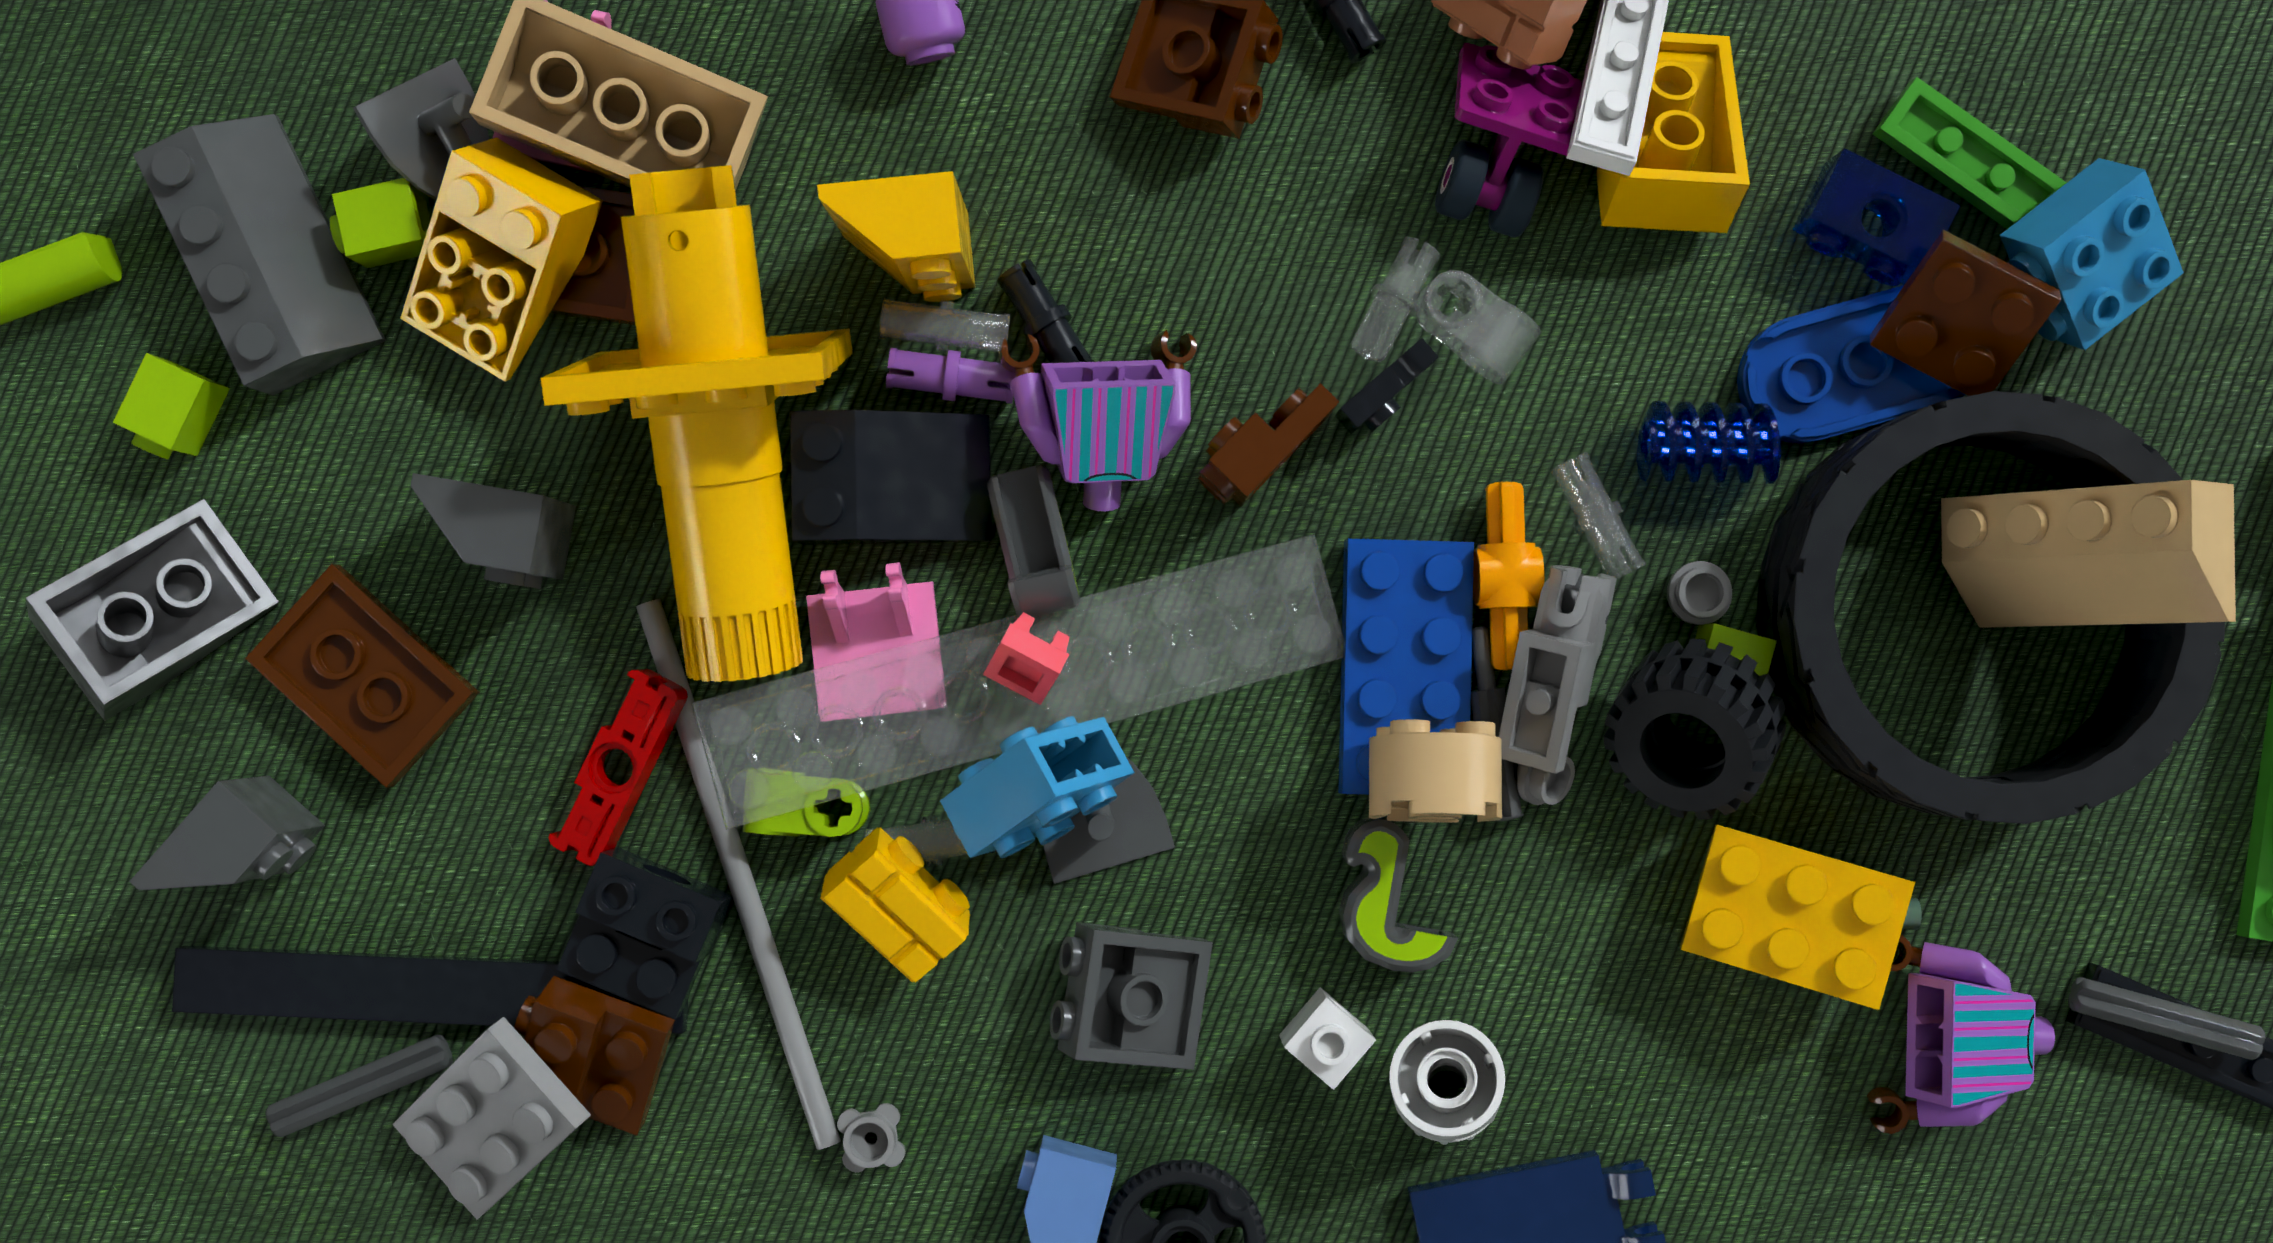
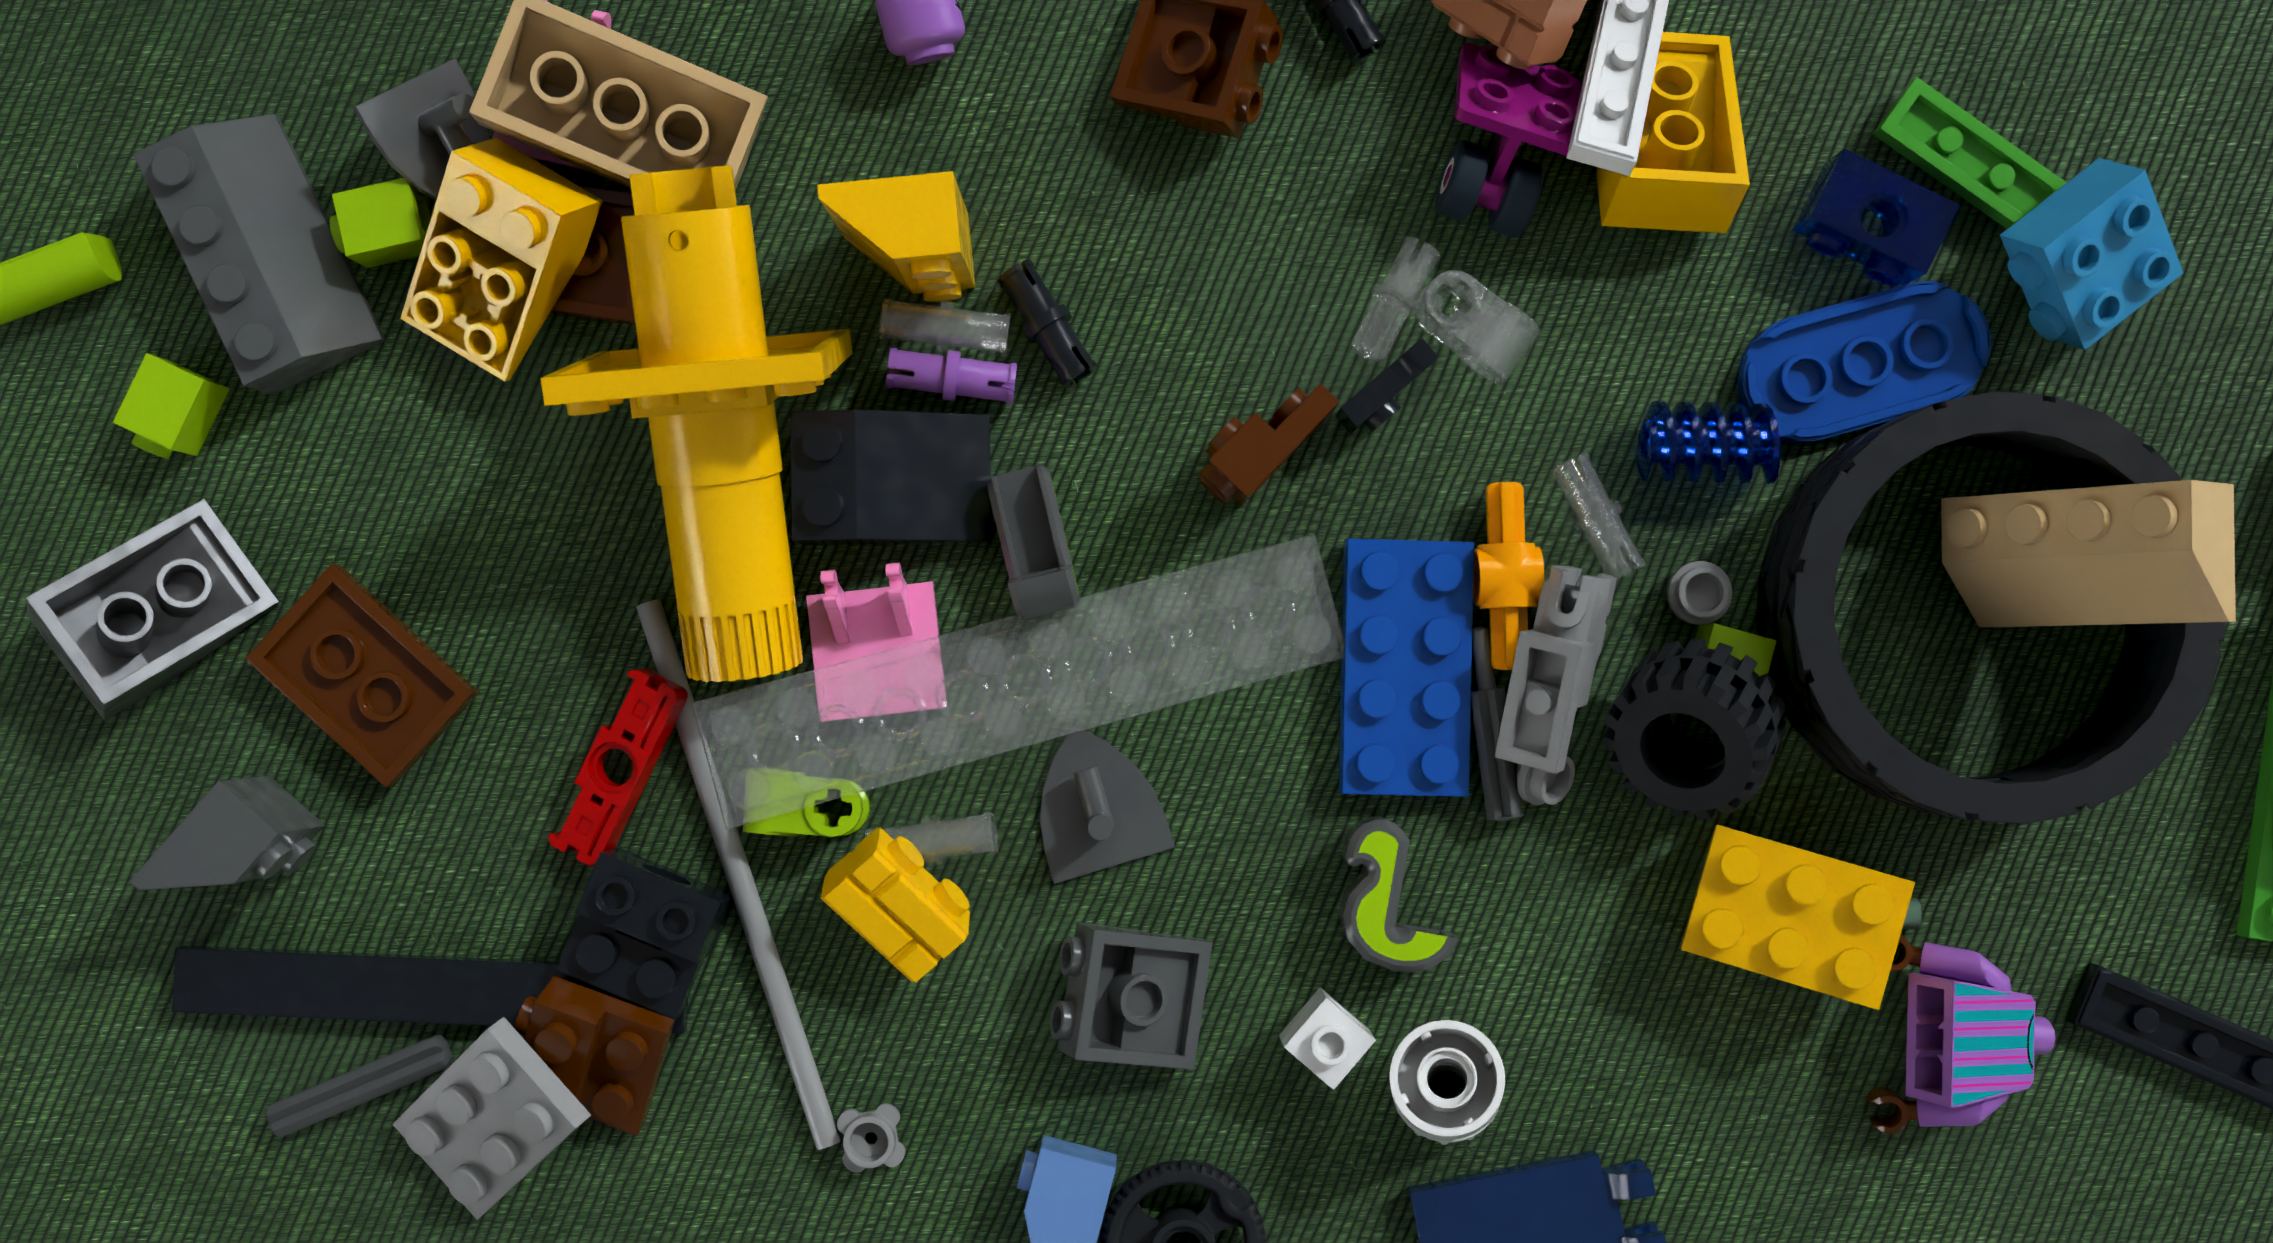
(505, 530): dark grey slope -> none
(1026, 661): coral tile -> none
(1036, 786): dark azure brick -> none
(1105, 416): medium lavender torso -> none
(1435, 774): tan brick -> none
(1964, 316): reddish brown plate -> none
(2166, 1018): dark grey axle -> none

